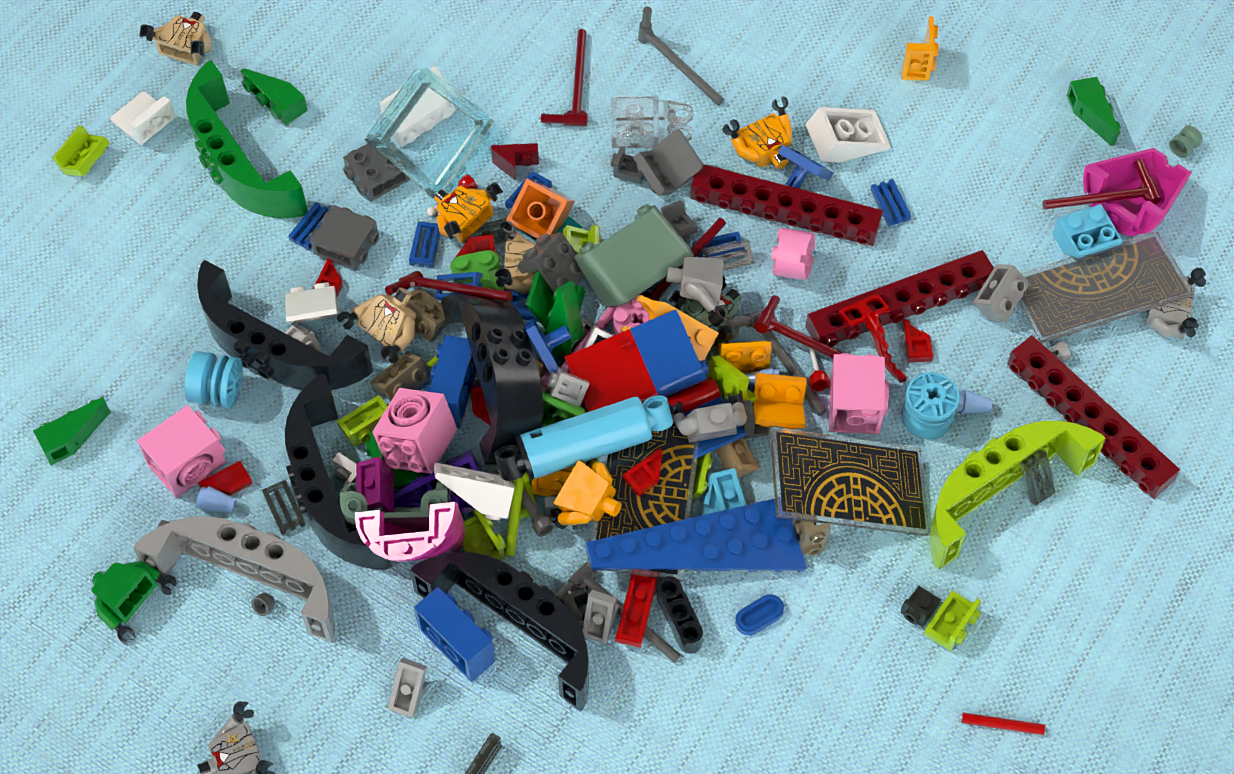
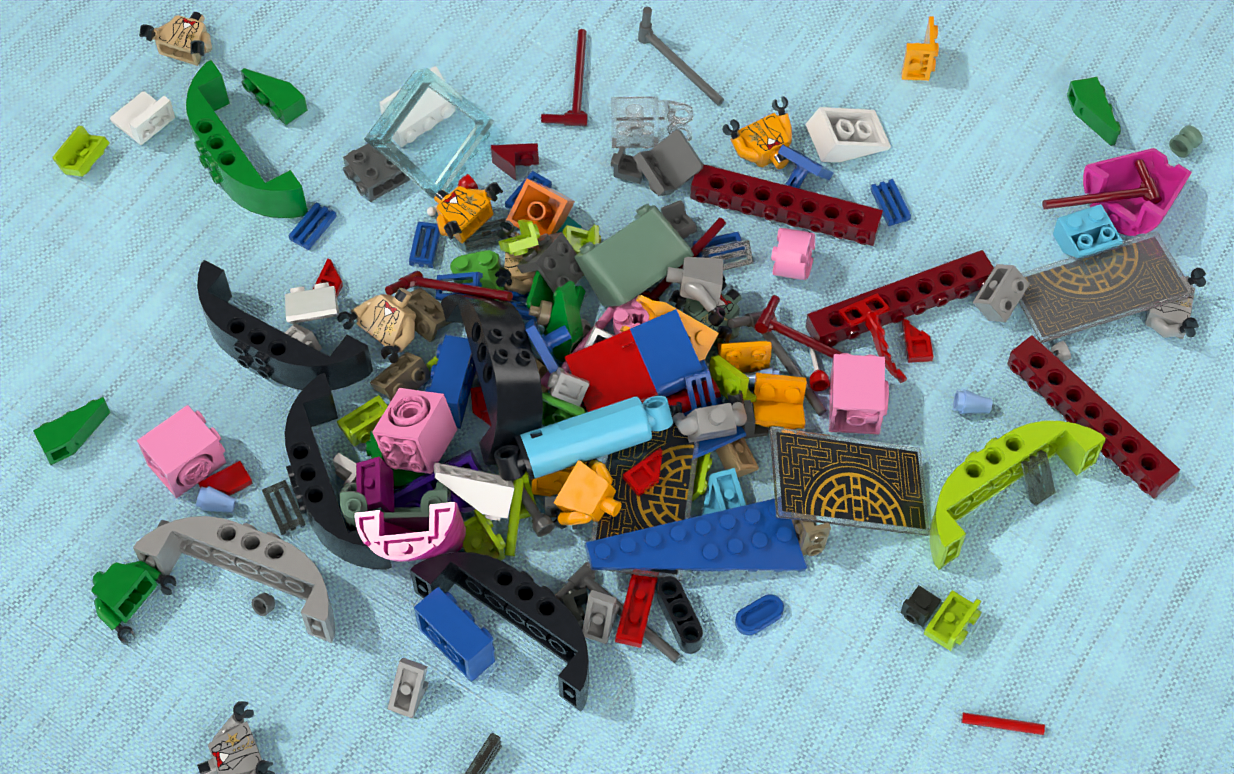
(213, 379): medium azure wheel -> none
(344, 237): dark grey brick -> none
(478, 244): red tile -> none
(518, 244): none -> lime bracket
(542, 312): none -> dark tan tile
(696, 376): none -> blue tile
(930, 405): medium azure wheel -> none

